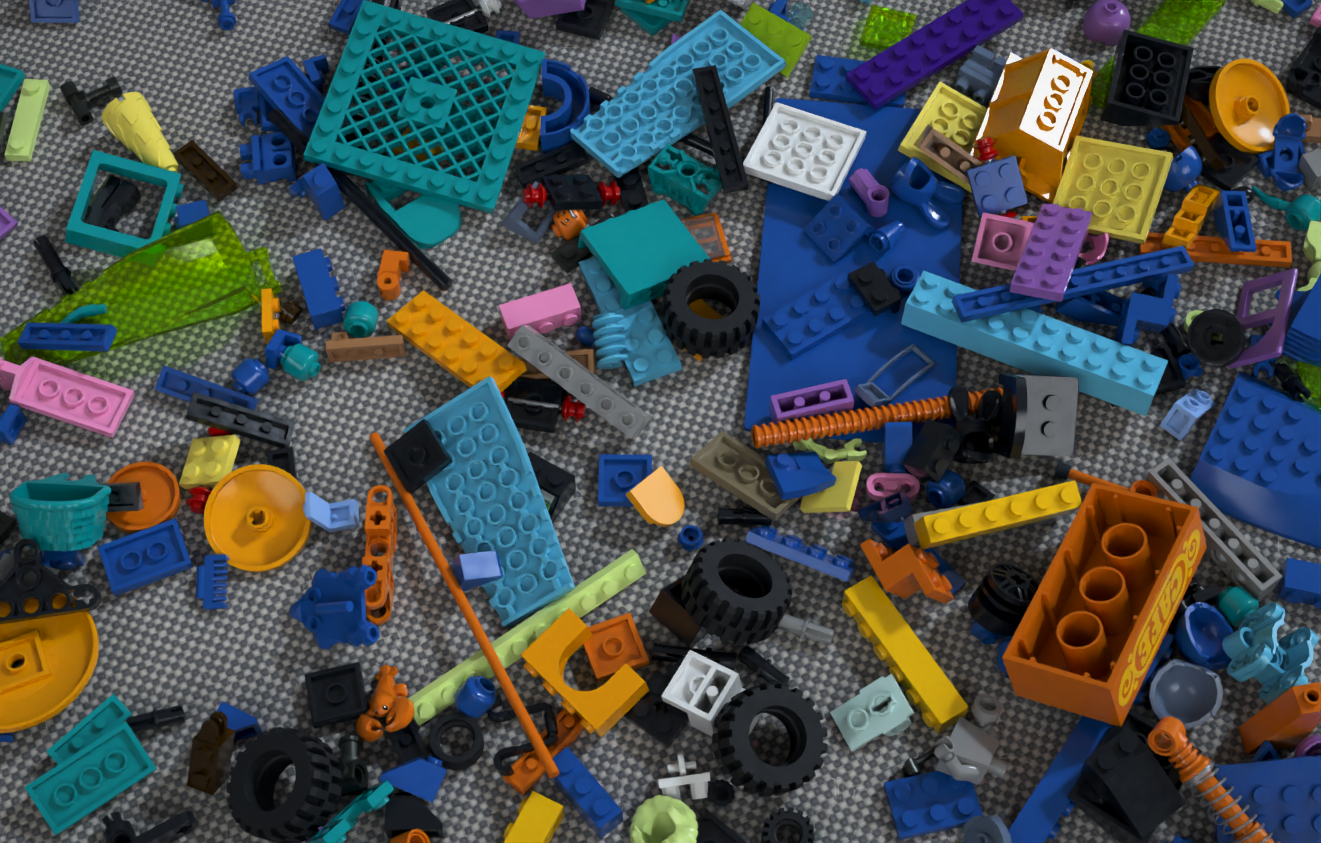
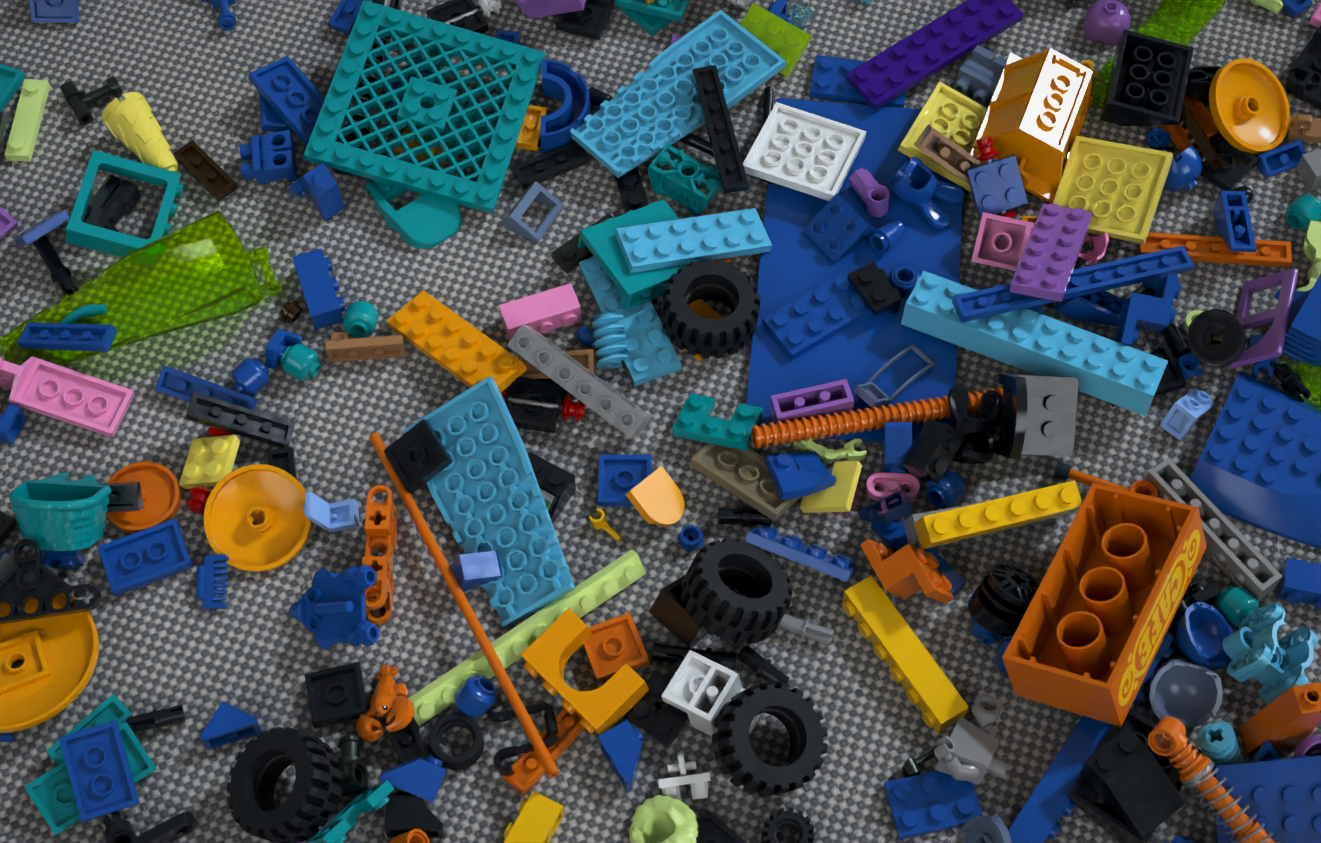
(41, 228): none -> blue tile
(99, 770): none -> blue plate
(190, 213): blue brick -> none
(211, 754): dark brown hinge -> none
(246, 104): blue plate -> none
(270, 307): light orange plate -> none
(314, 71): blue bracket -> none
(374, 213): black axle -> none
(390, 273): orange leg -> none
(569, 223): orange head -> none
(570, 193): black plate -> none
(586, 794): blue brick -> none
(601, 523): none -> yellow hand
(623, 751): none -> blue slope
(692, 239): none -> medium azure plate
(697, 424): none -> teal plate
(720, 793): black piece -> none
(863, 718): light aqua piece -> none
(886, 27): clear neon green plate -> none
(975, 494): black tile -> none
(1191, 216): light orange slope -> none
(1220, 743): none -> medium azure piece
(1273, 202): teal helmet -> none
(1286, 136): blue piece -> none

